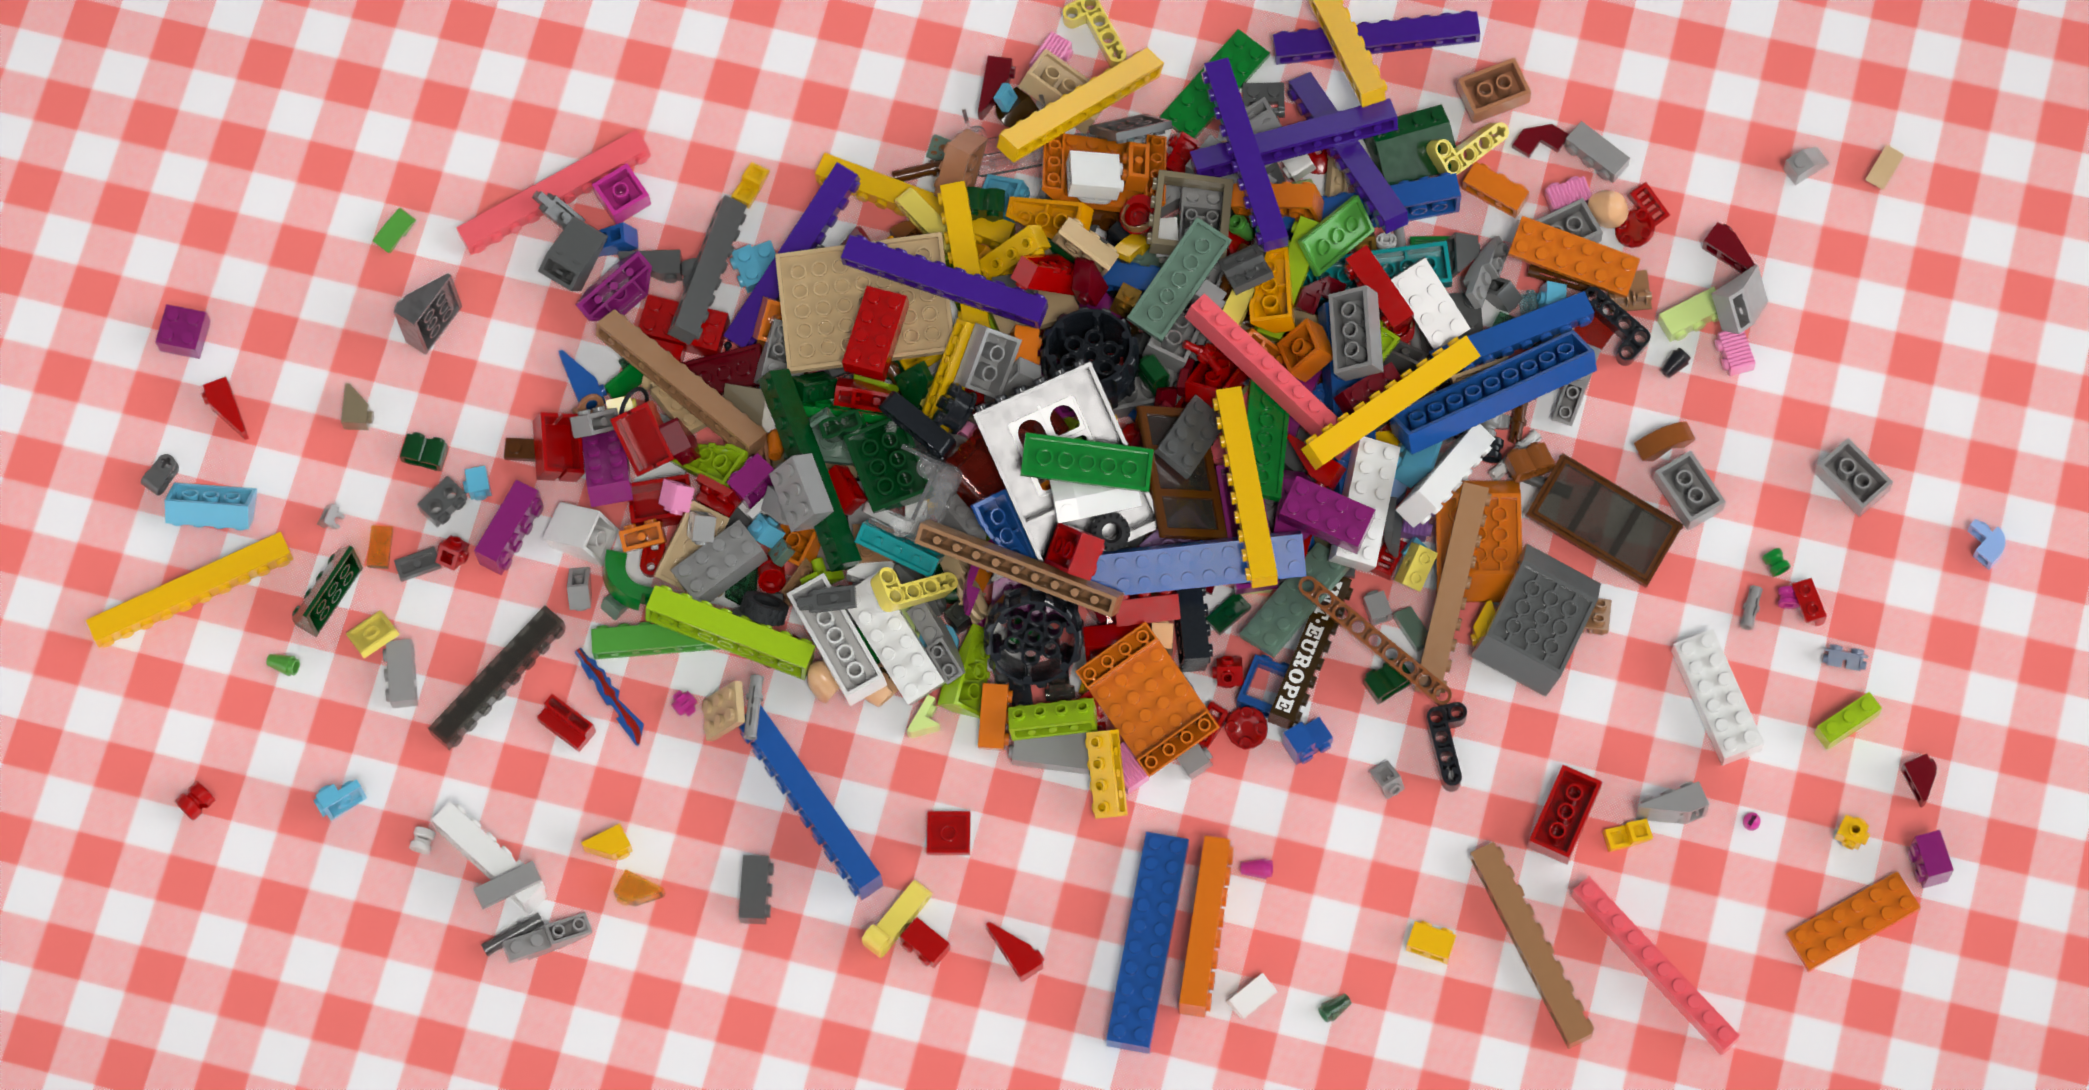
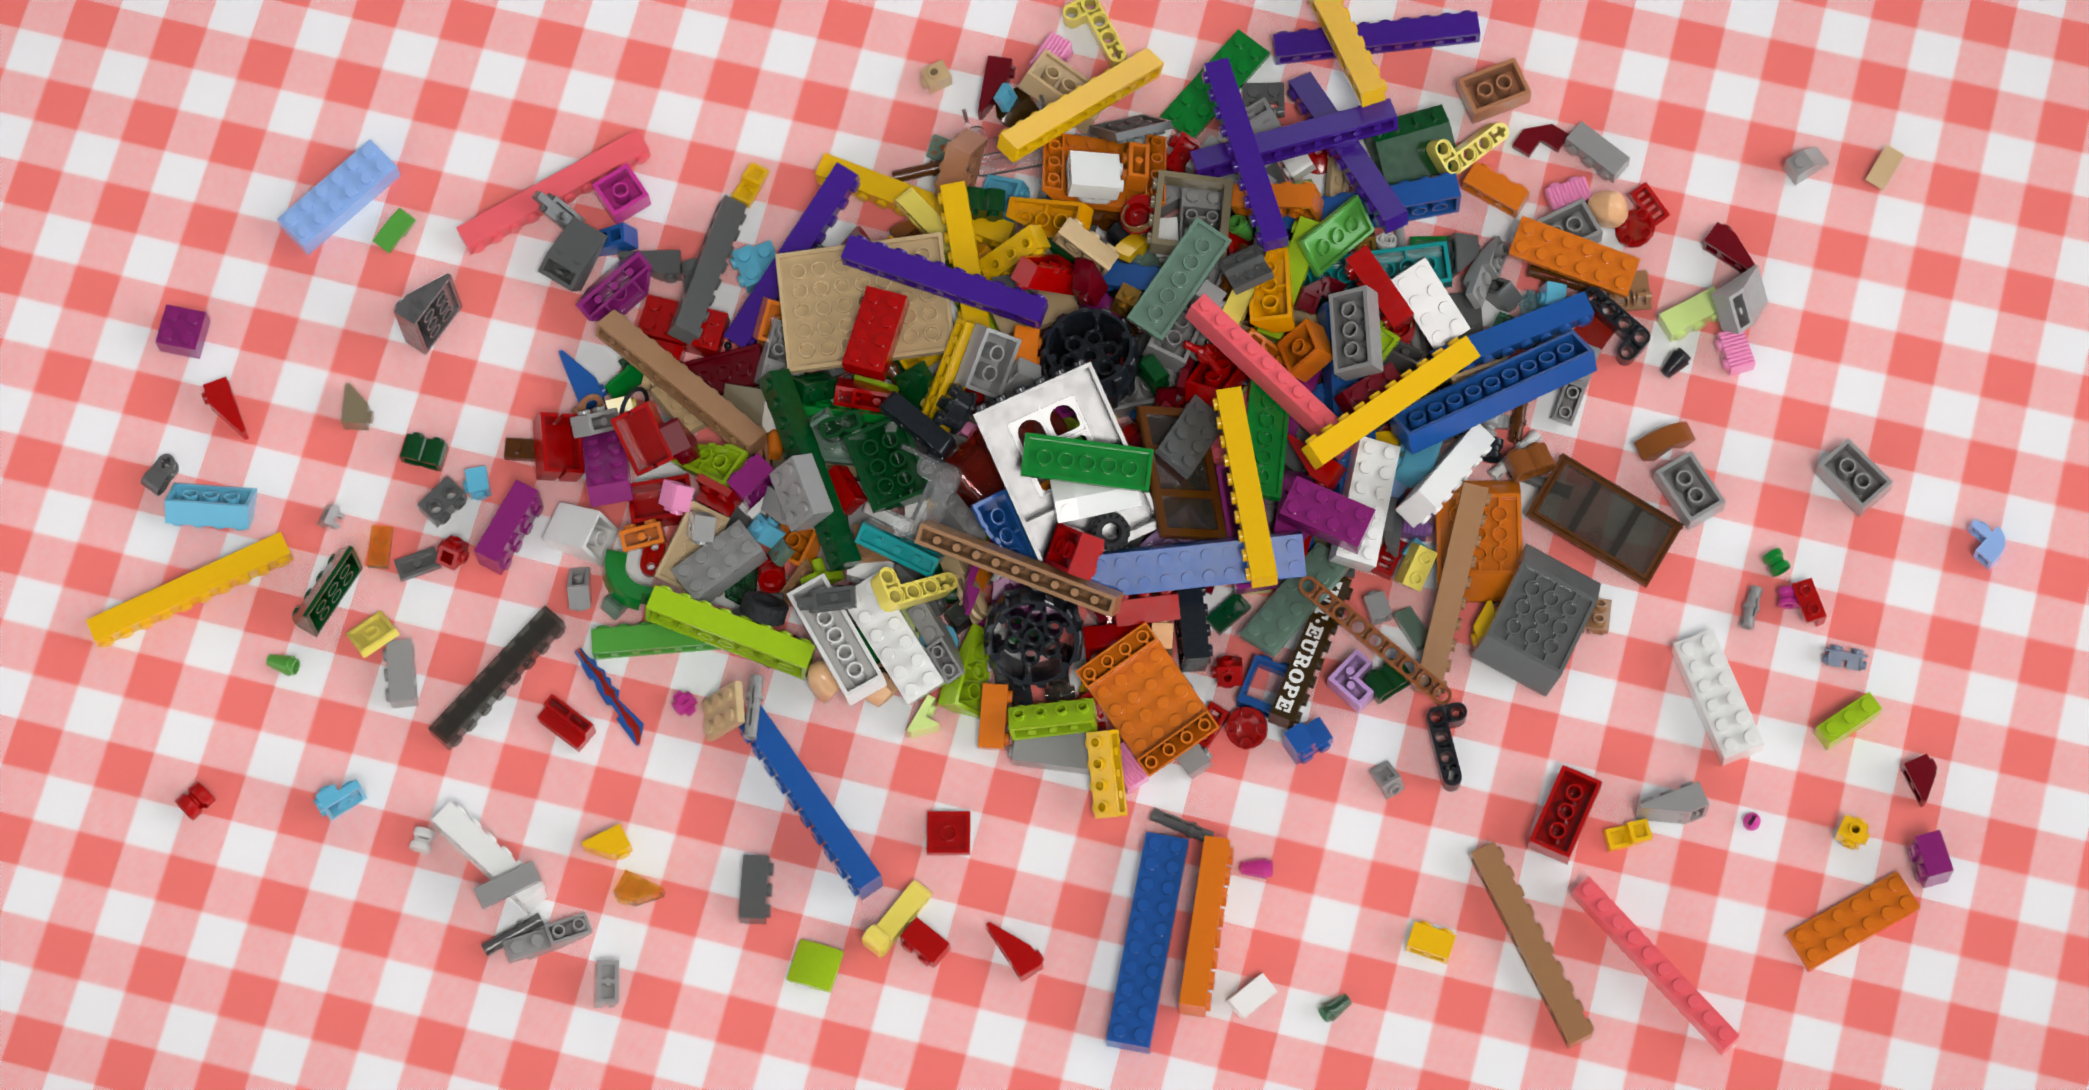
(339, 197): none -> light blue brick
(606, 983): none -> light grey hinge
(815, 965): none -> lime slope
(935, 77): none -> tan brick
(1175, 823): none -> dark grey pin
(1348, 683): none -> lavender brick

